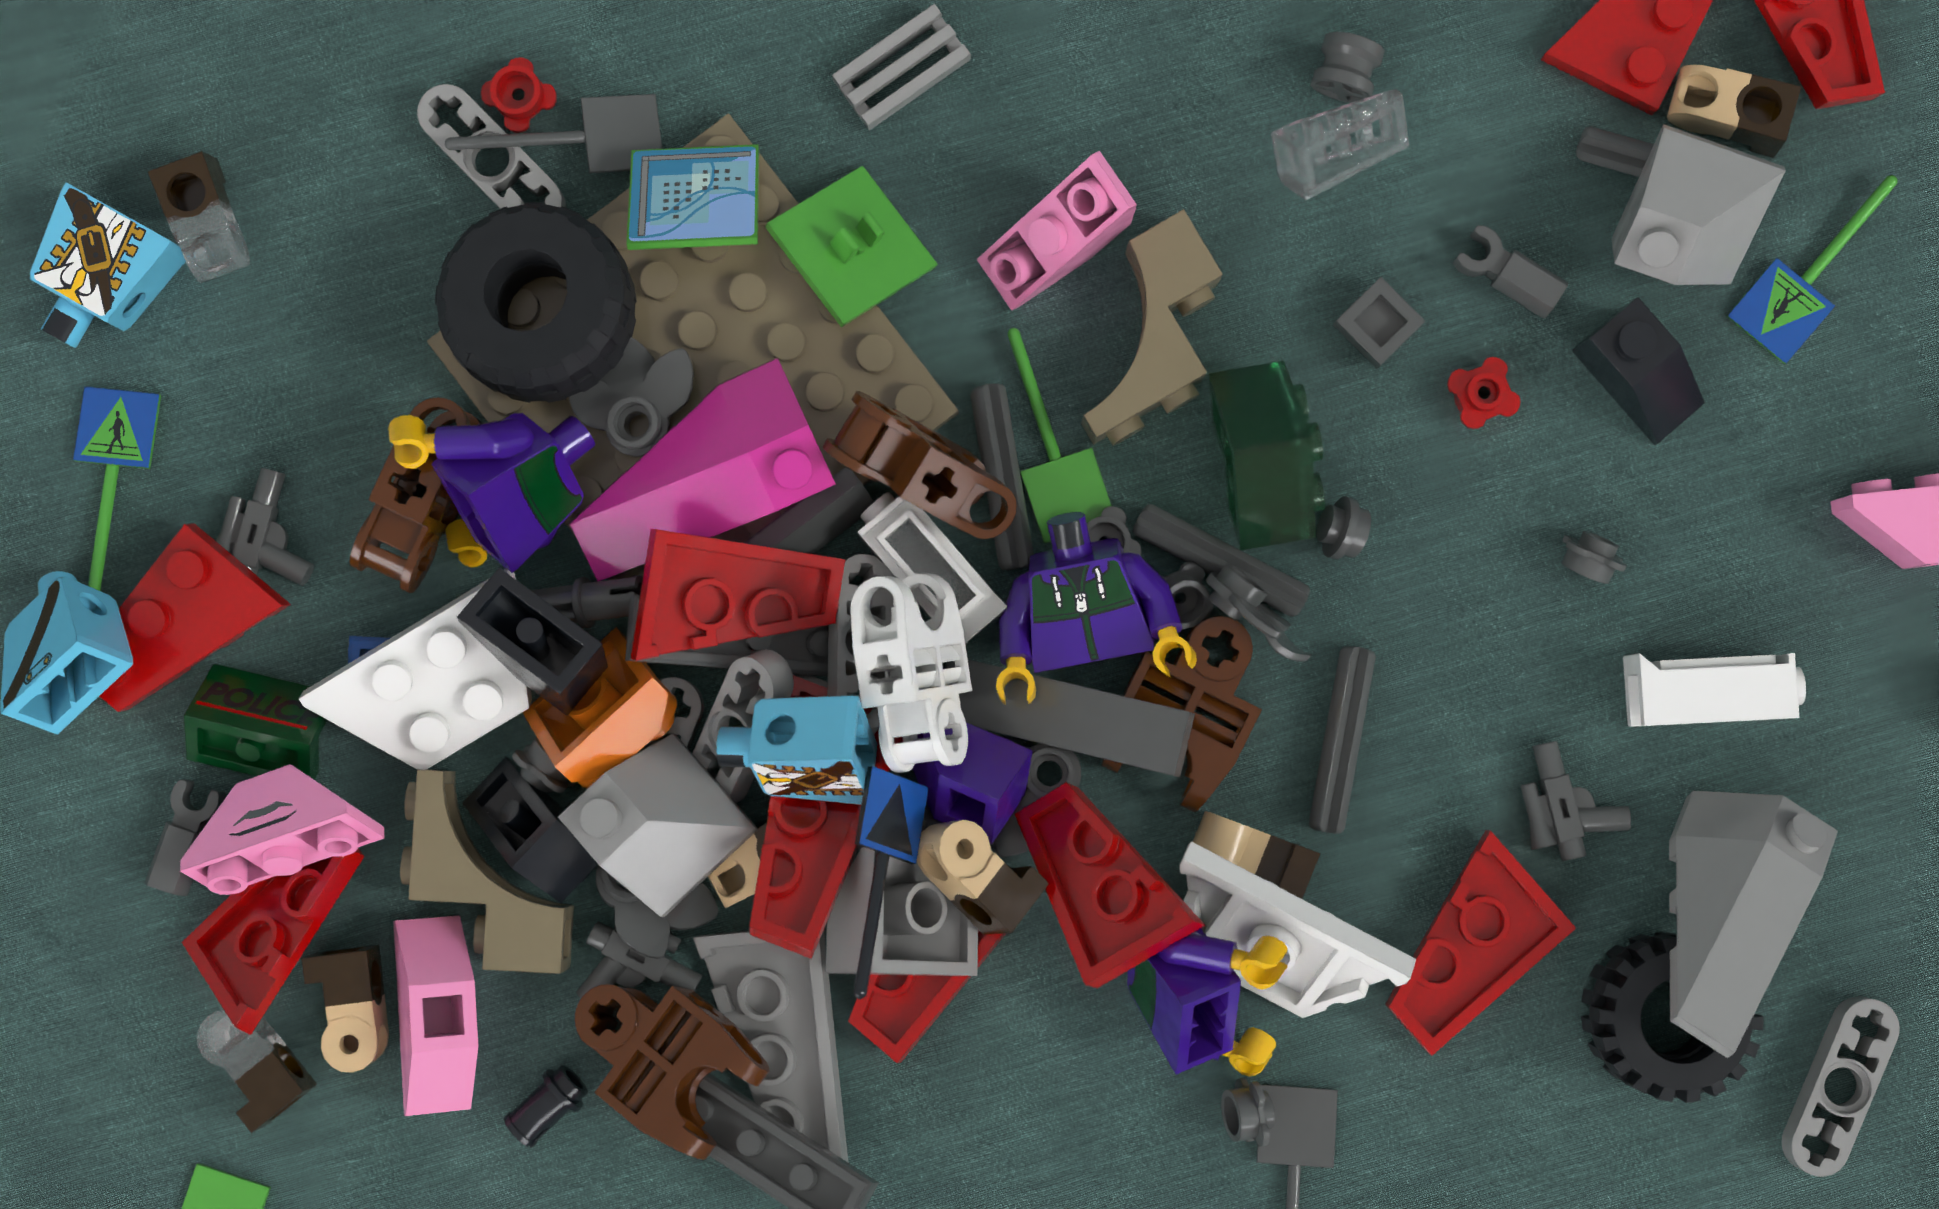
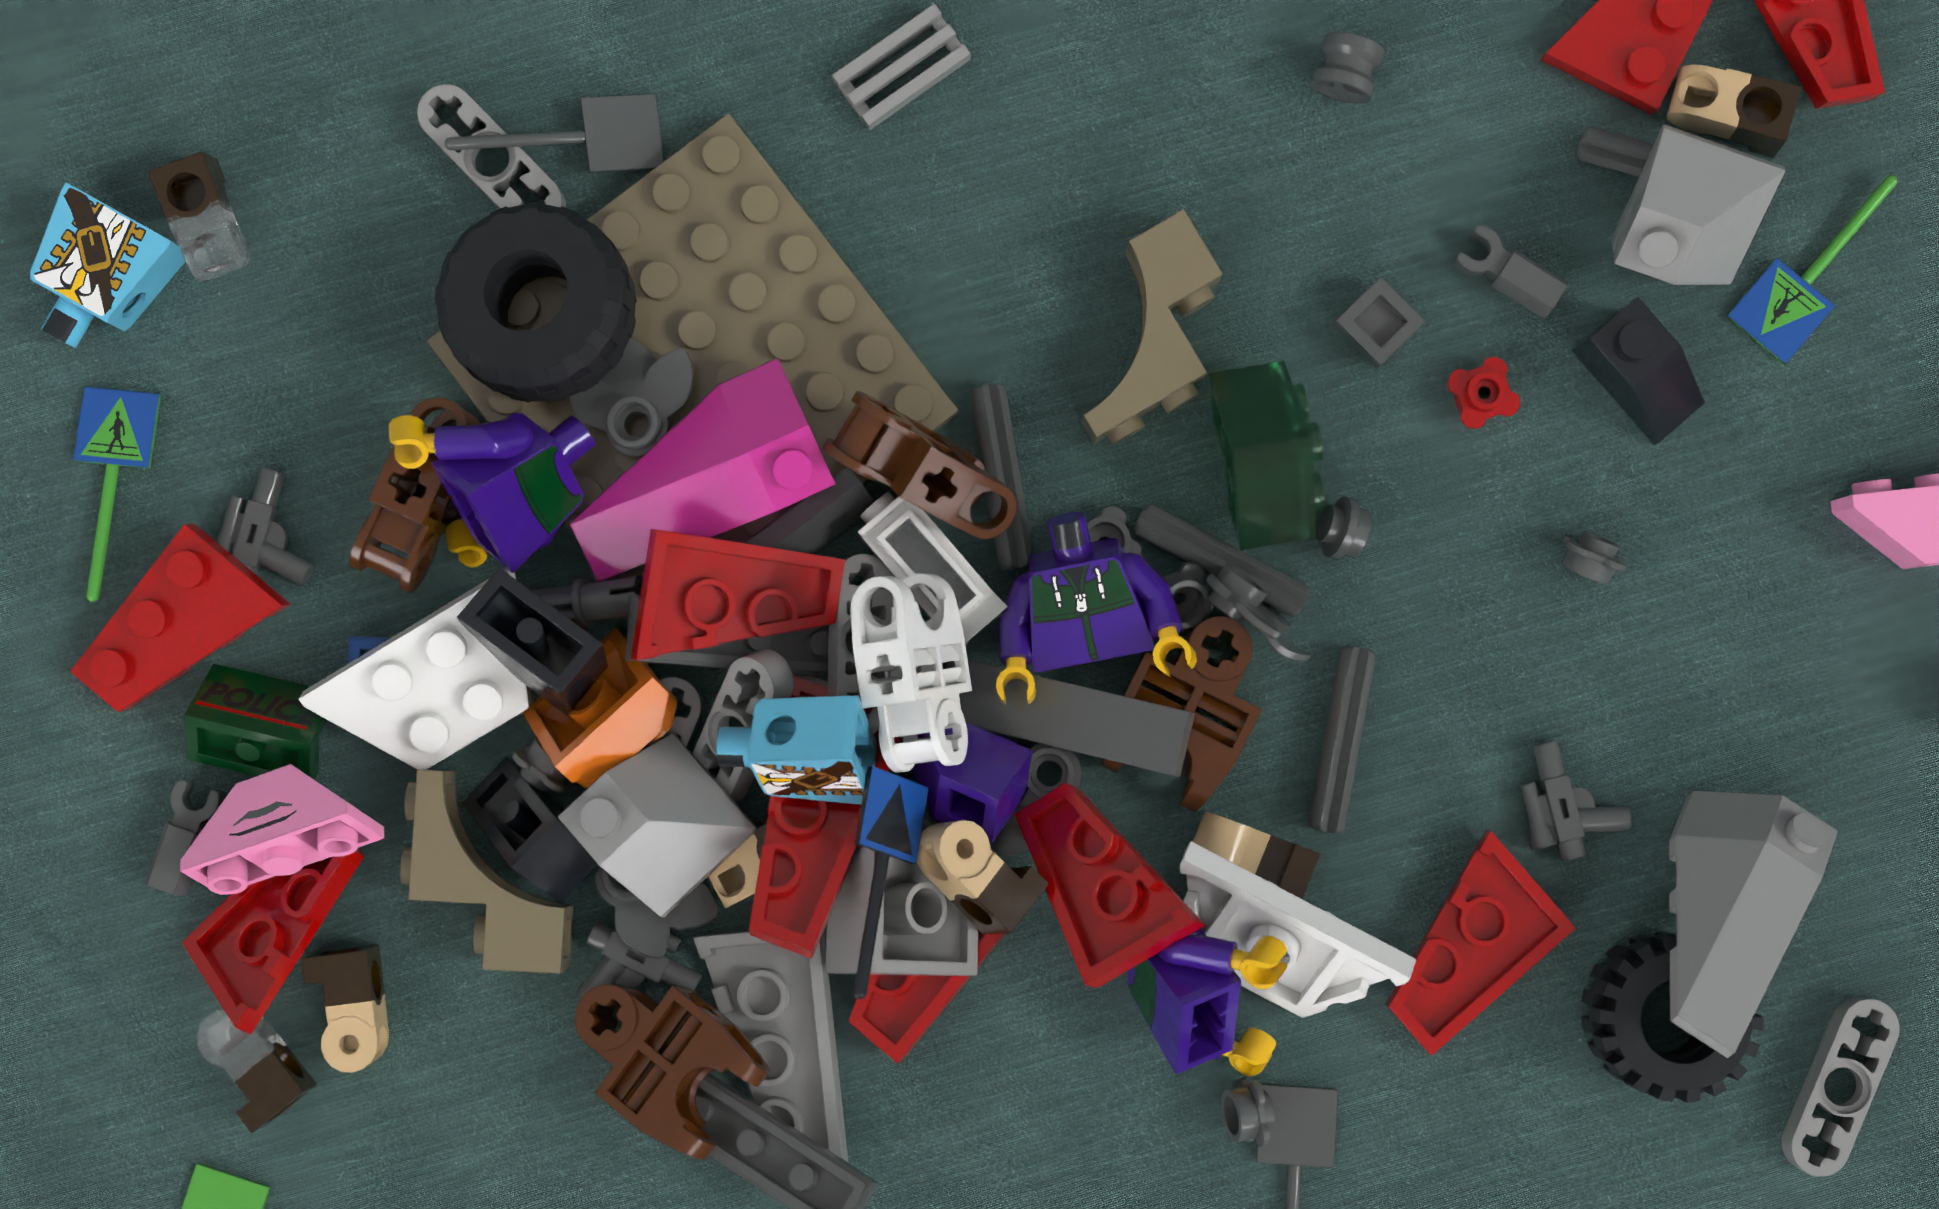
(62, 653): medium azure torso -> none
(435, 1015): bright pink slope -> none
(514, 77): red plate -> none
(546, 1105): black pin -> none
(693, 197): piece -> none
(851, 246): bright green piece -> none
(1059, 232): bright pink slope -> none
(1065, 482): bright green piece -> none
(1302, 145): clear slope -> none
(1712, 689): white window -> none

